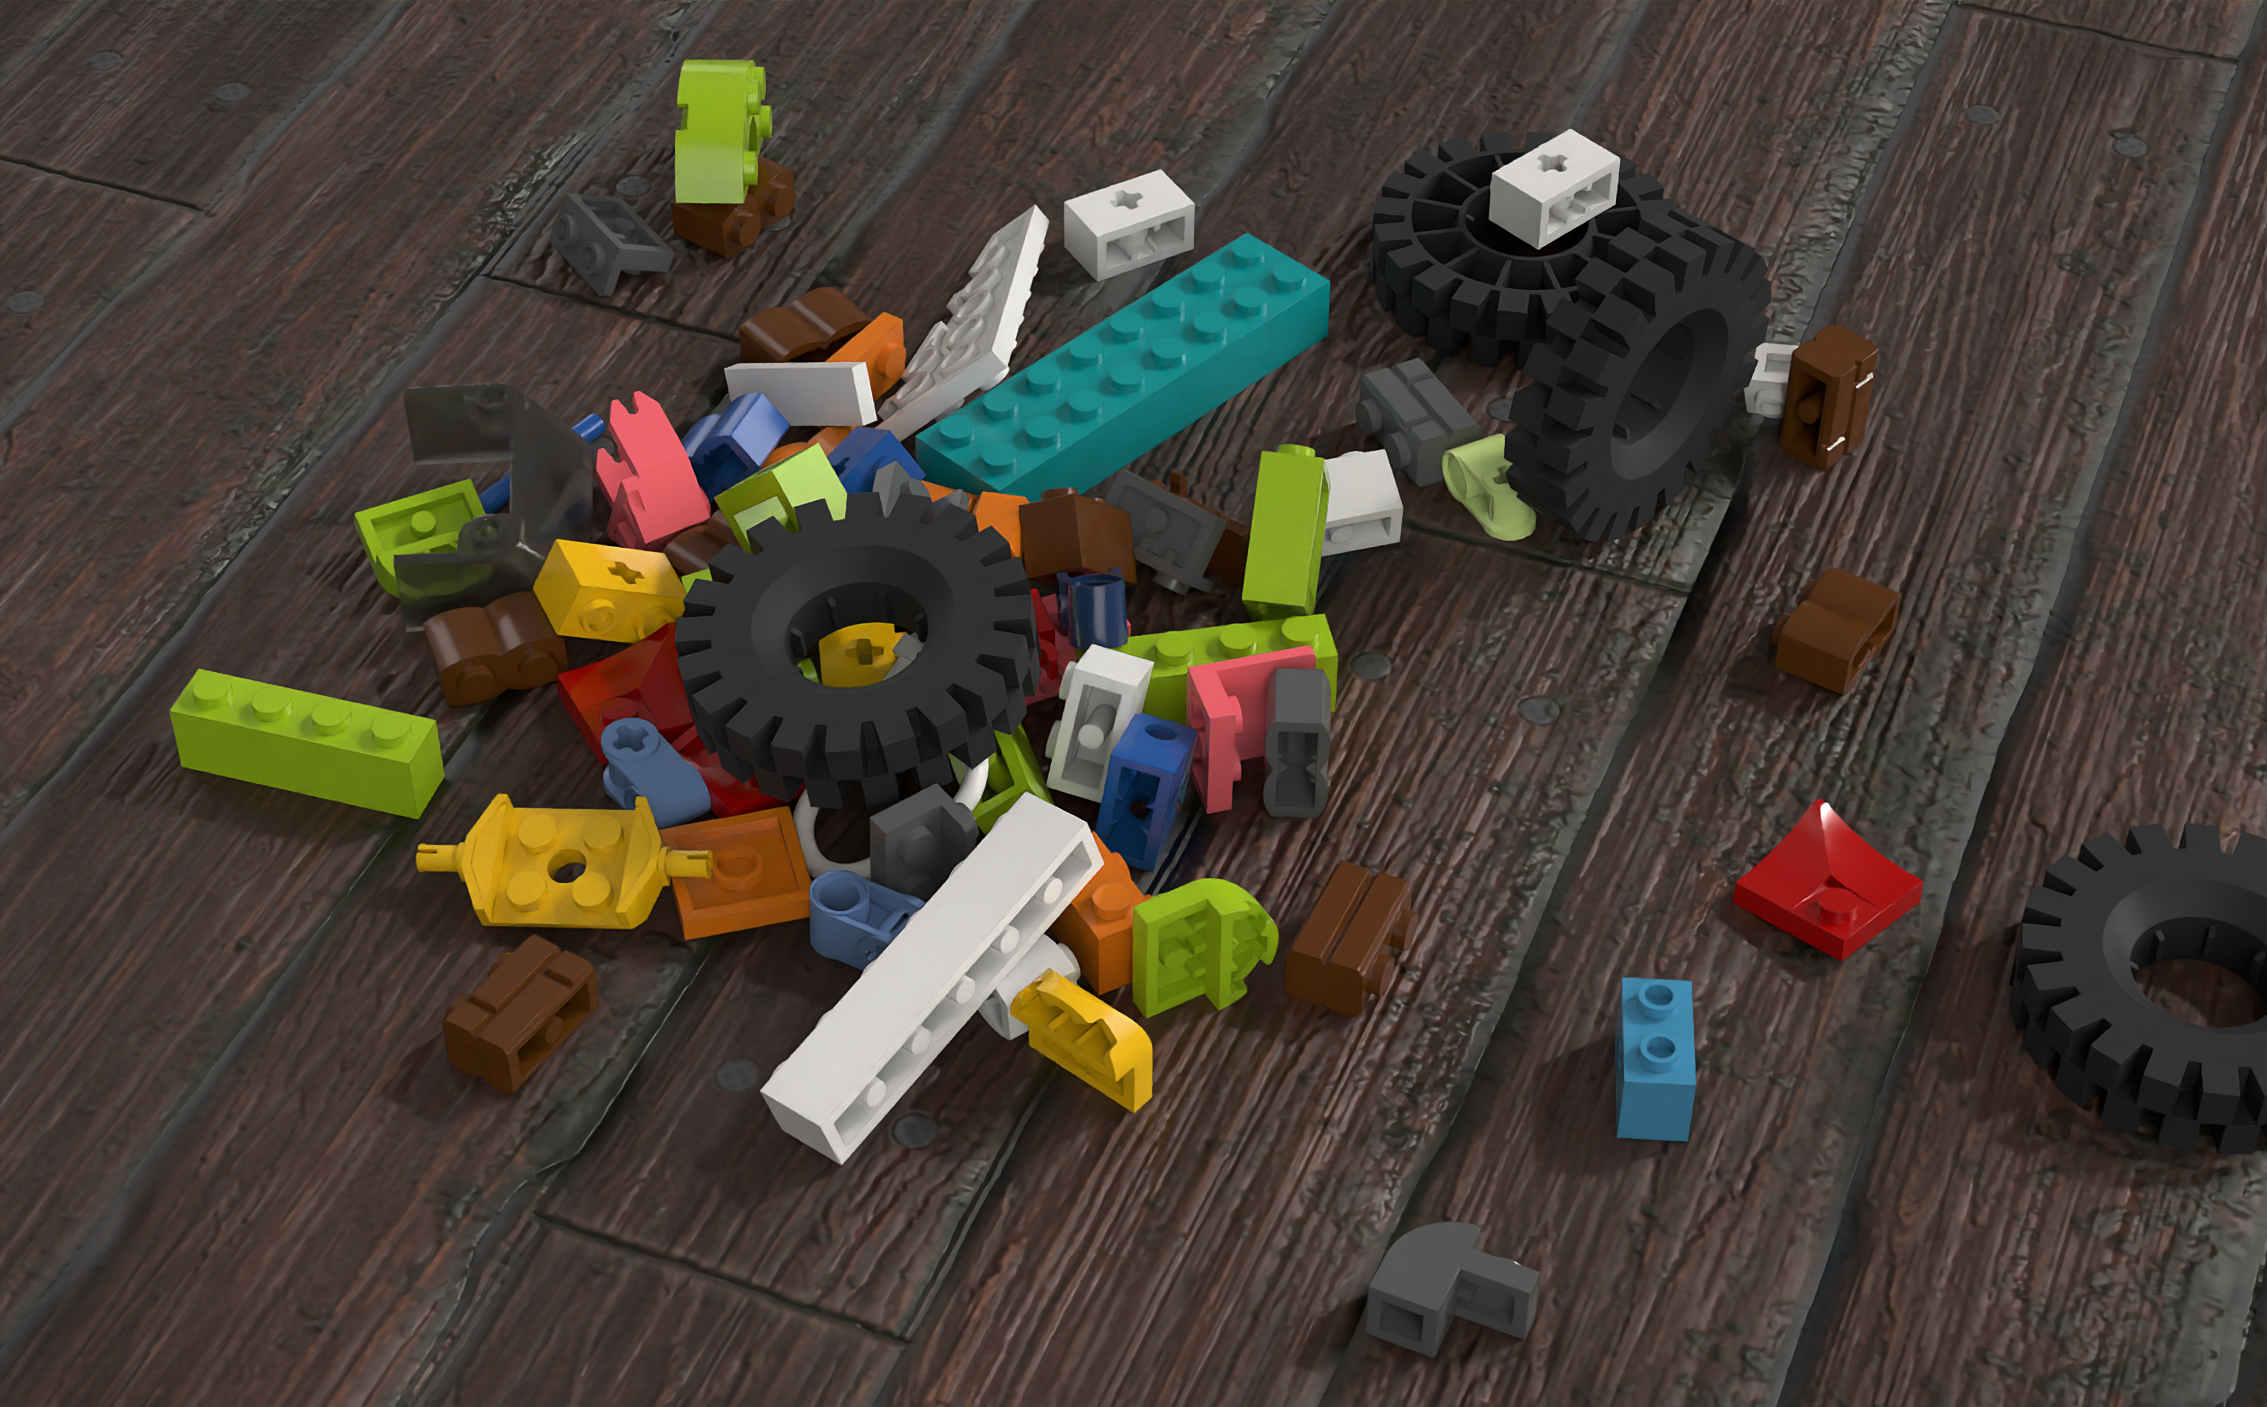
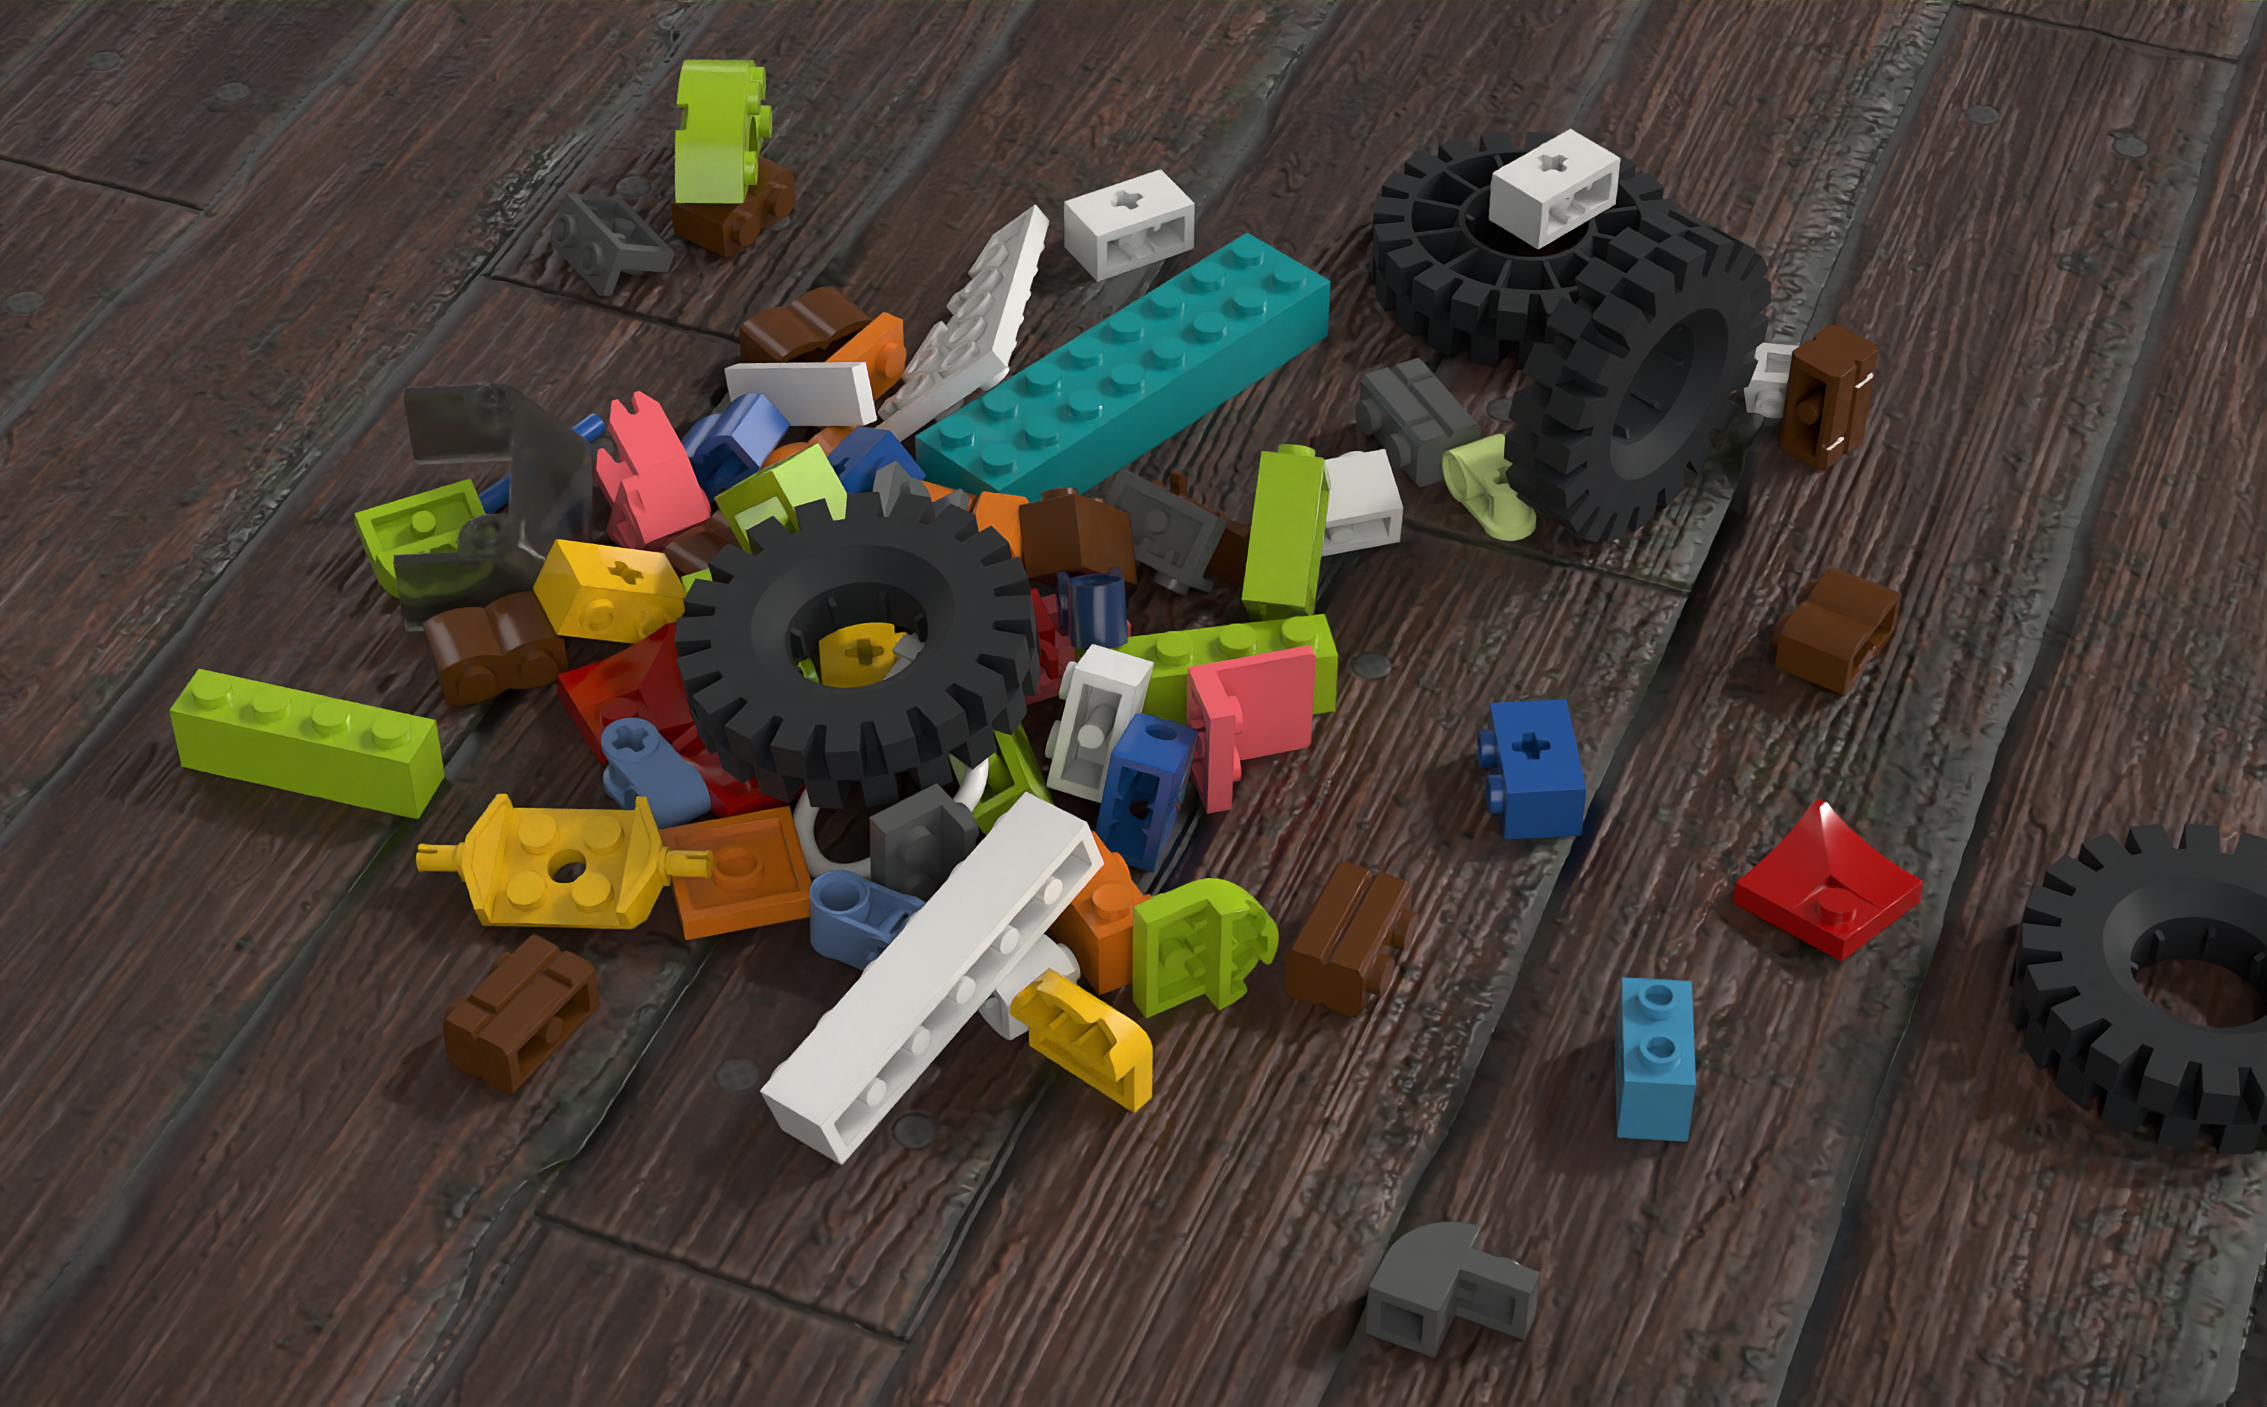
(1297, 743): dark grey brick -> none
(1533, 769): none -> blue brick

